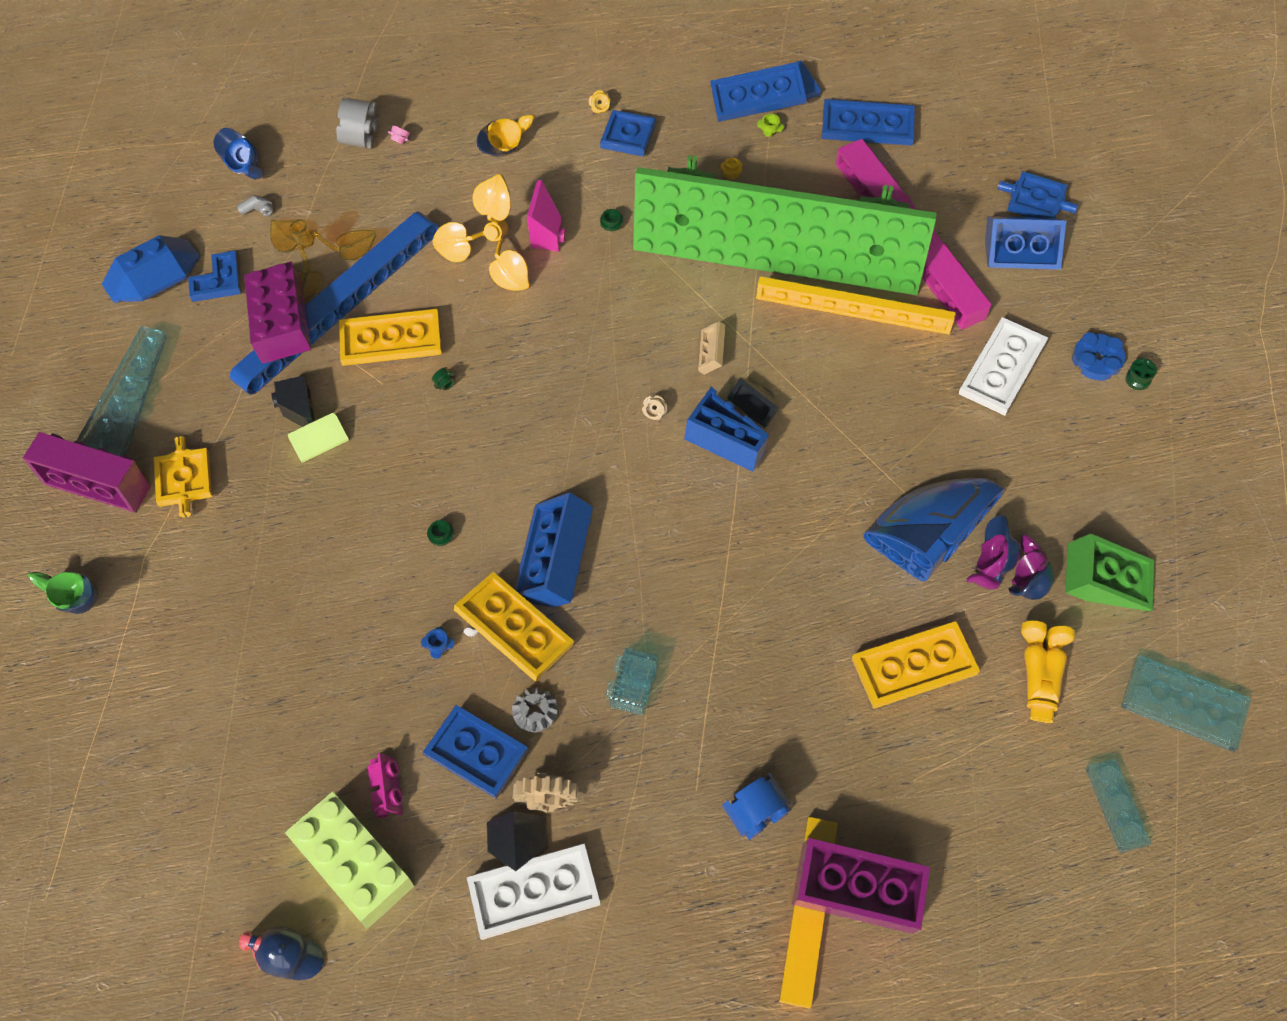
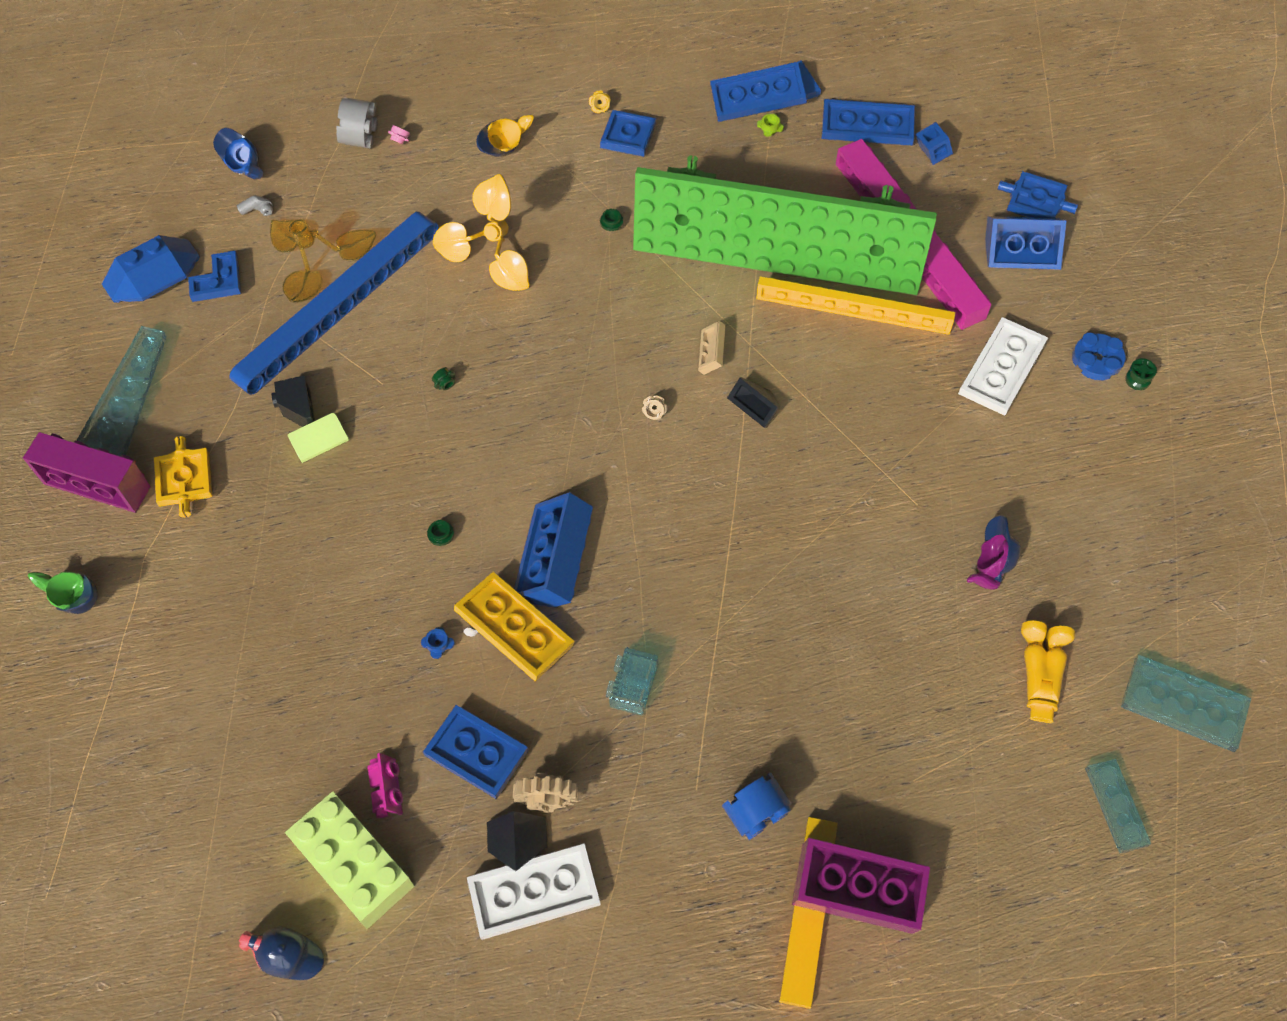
(277, 312): magenta brick -> none
(389, 337): yellow plate -> none
(537, 721): light grey gear -> none
(544, 221): dark pink slope -> none
(725, 432): blue wedge -> none
(731, 168): yellow plate -> none
(915, 664): yellow plate -> none
(932, 523): blue panel -> none
(934, 143): none -> blue brick
(1033, 572): hair -> none
(1109, 574): bright green slope -> none

